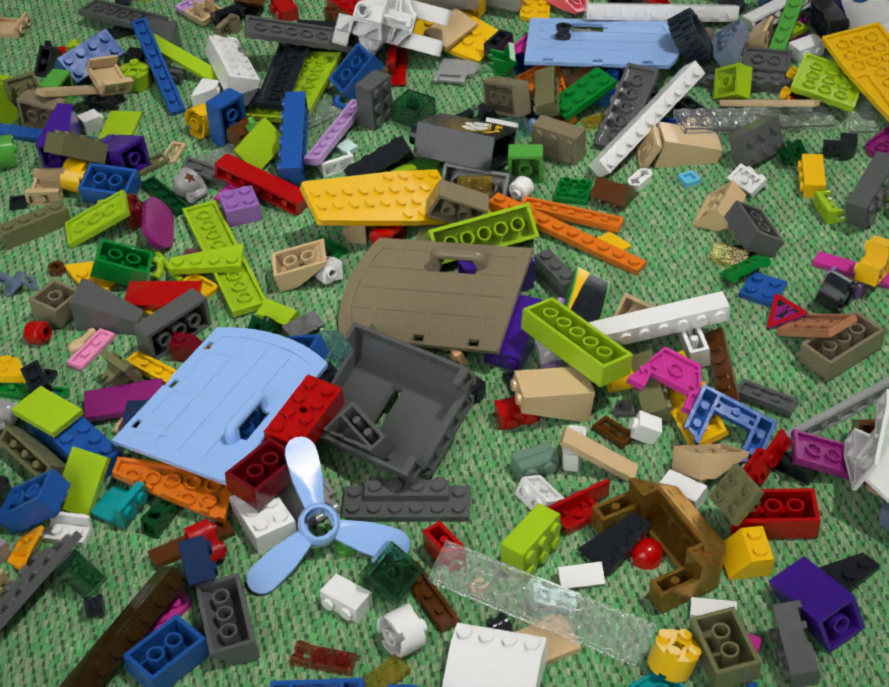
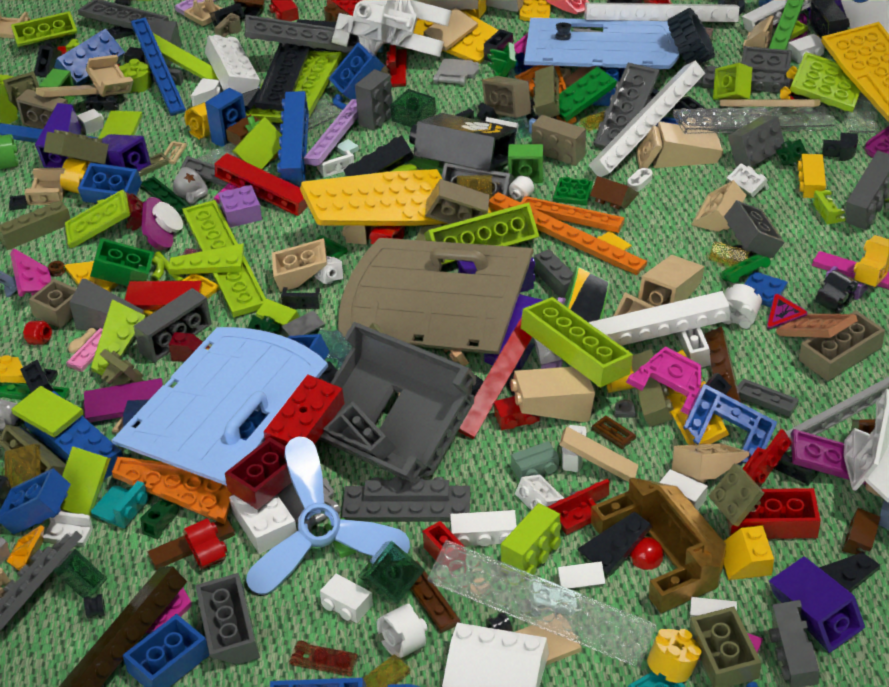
(22, 464): none -> clear yellow tile
(28, 273): none -> dark pink wing
(43, 29): none -> lime slope
(116, 333): none -> lime wing
(151, 367): yellow plate -> none
(167, 217): none -> white tile
(196, 560): dark blue brick -> none
(301, 300): none -> black hinge
(483, 527): none -> white brick
(495, 381): none -> tile
(645, 427): white brick -> none
(670, 281): none -> tan slope
(689, 178): medium azure tile -> none
(719, 383): none -> black tile
(729, 43): sand blue wedge -> none
(743, 305): none -> white brick
(861, 532): none -> reddish brown hinge

